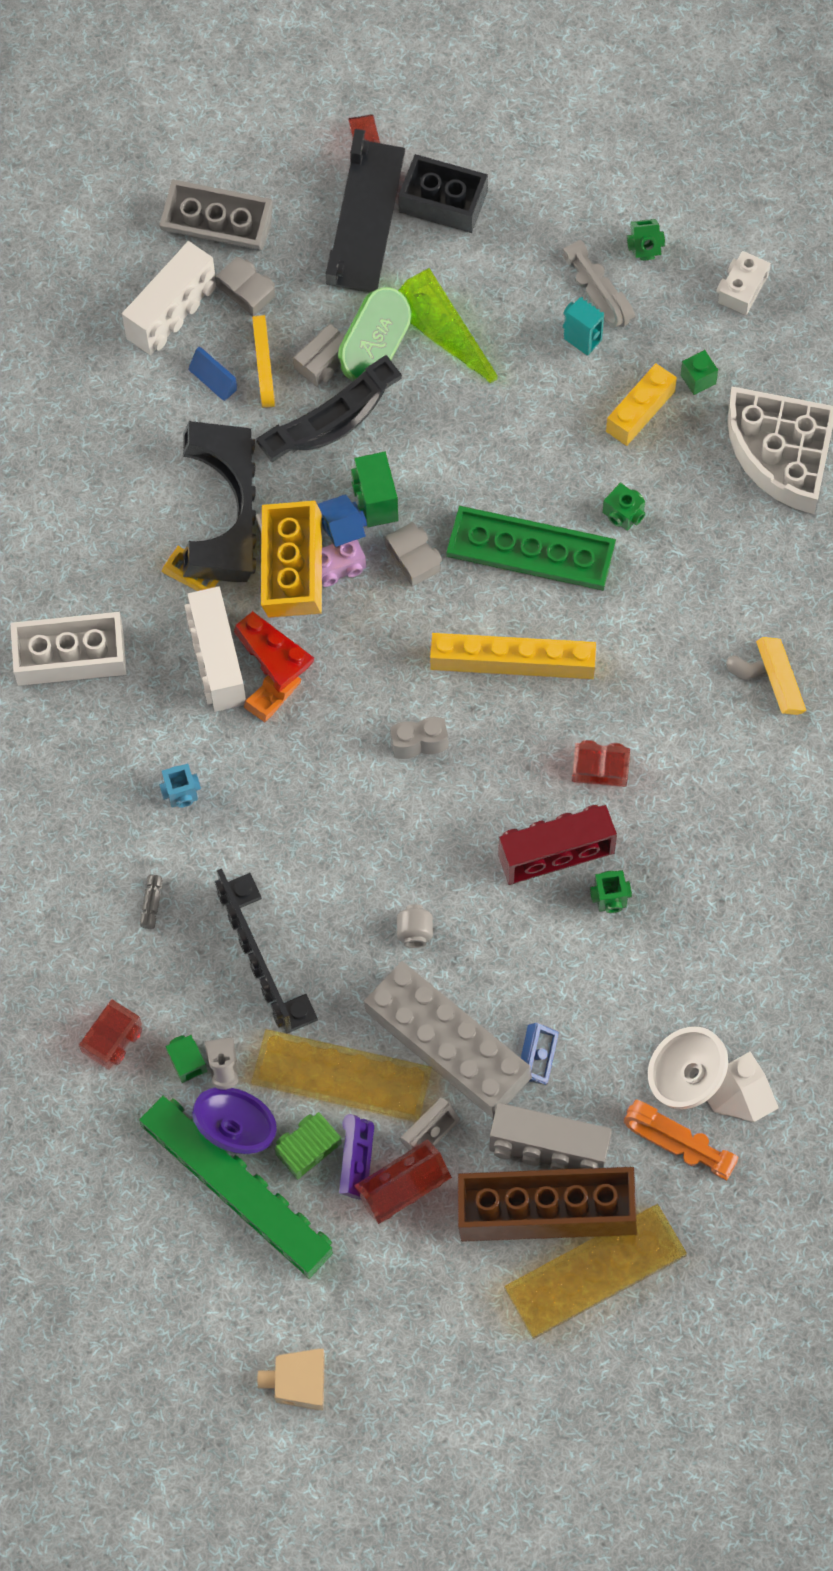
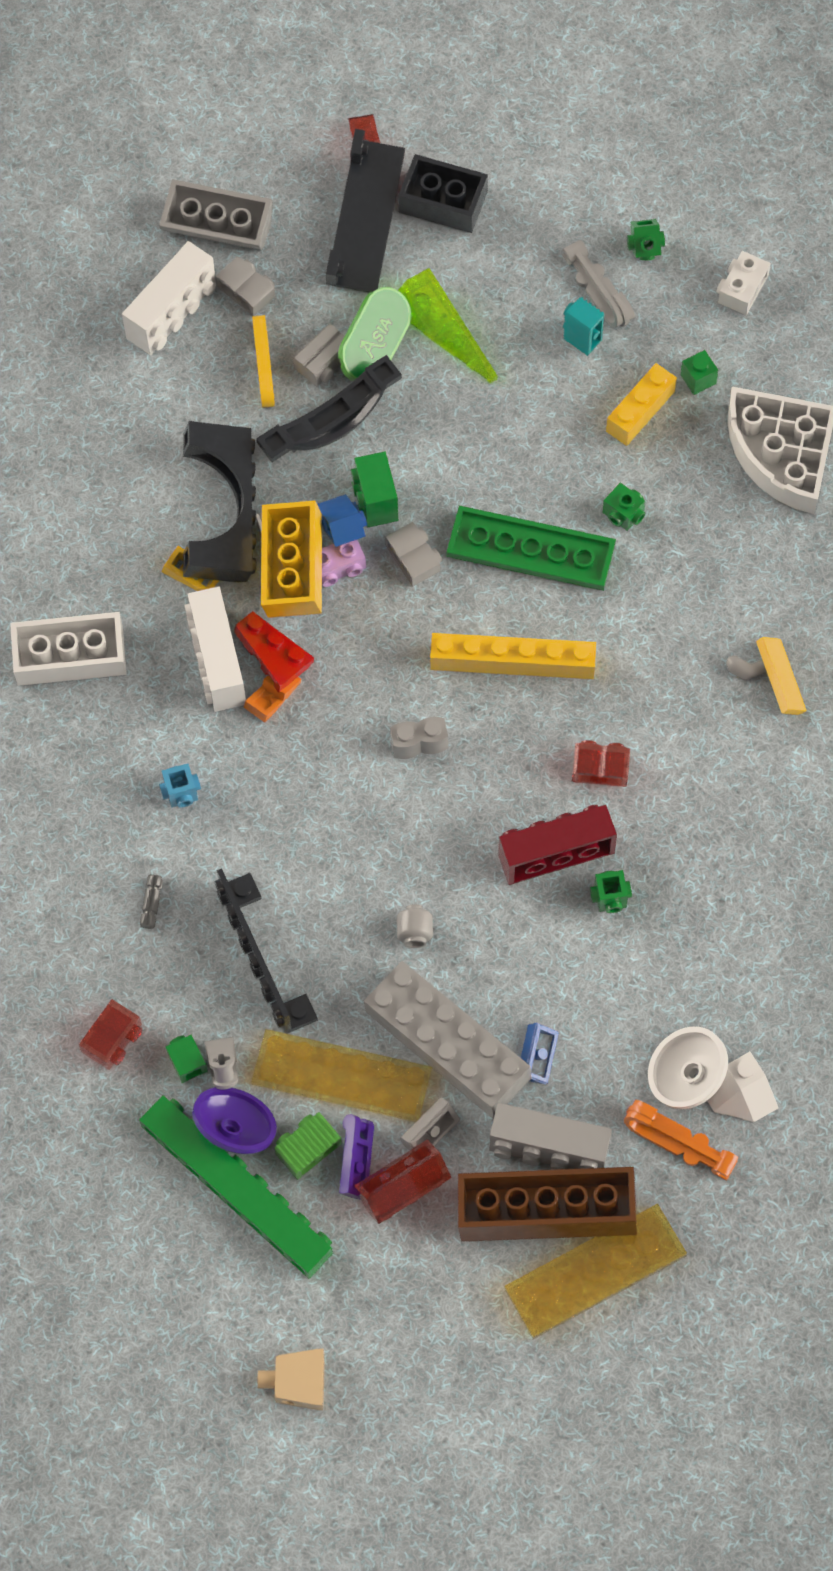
(212, 374): blue slope -> none

